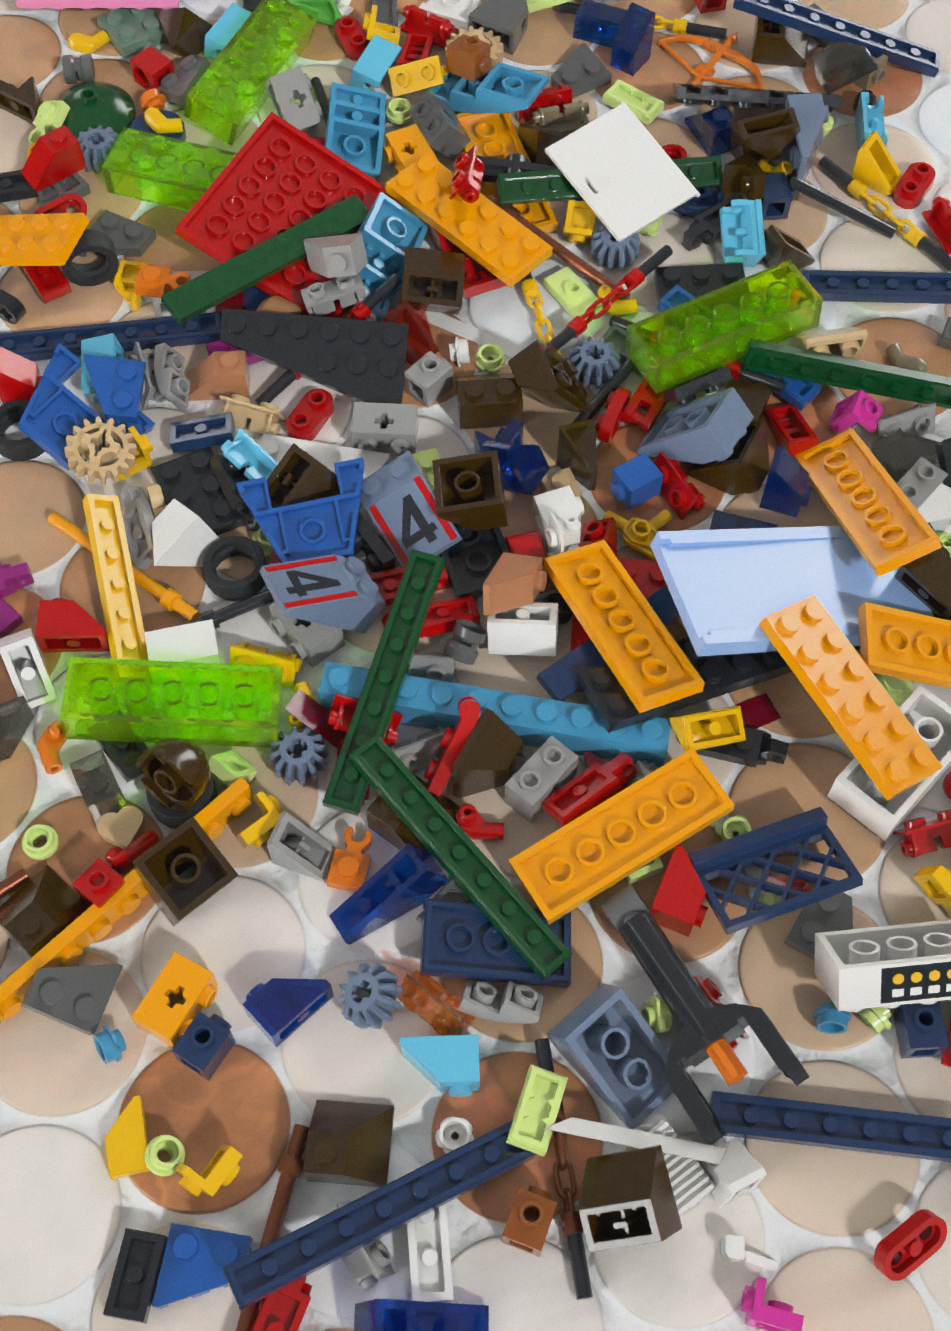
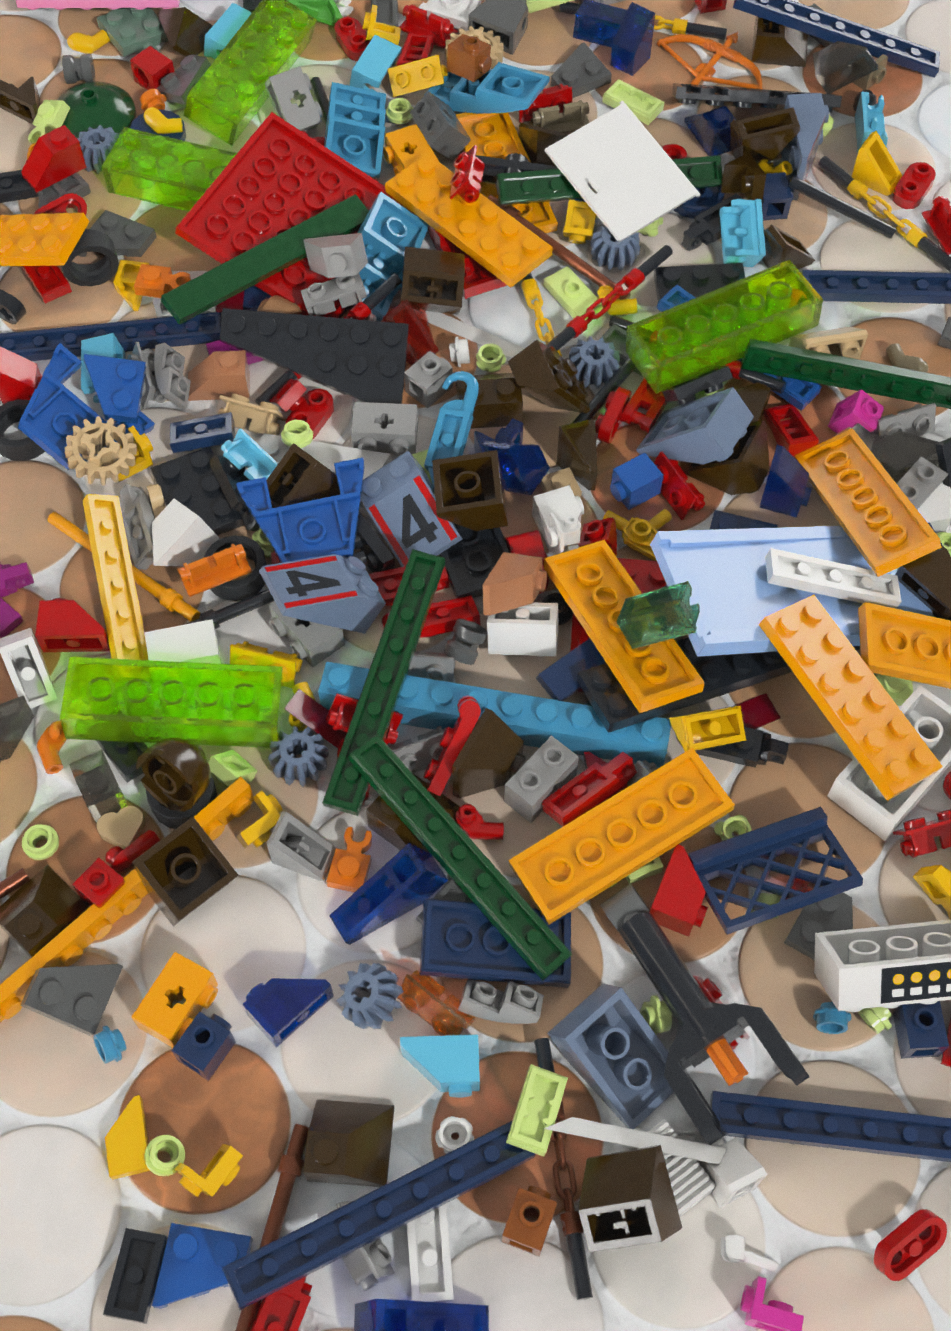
(214, 570): none -> orange hinge
(289, 396): none -> red plate
(297, 433): none -> yellowish green plate
(453, 422): none -> dark azure plate
(658, 615): none -> clear green hinge
(831, 579): none -> white plate

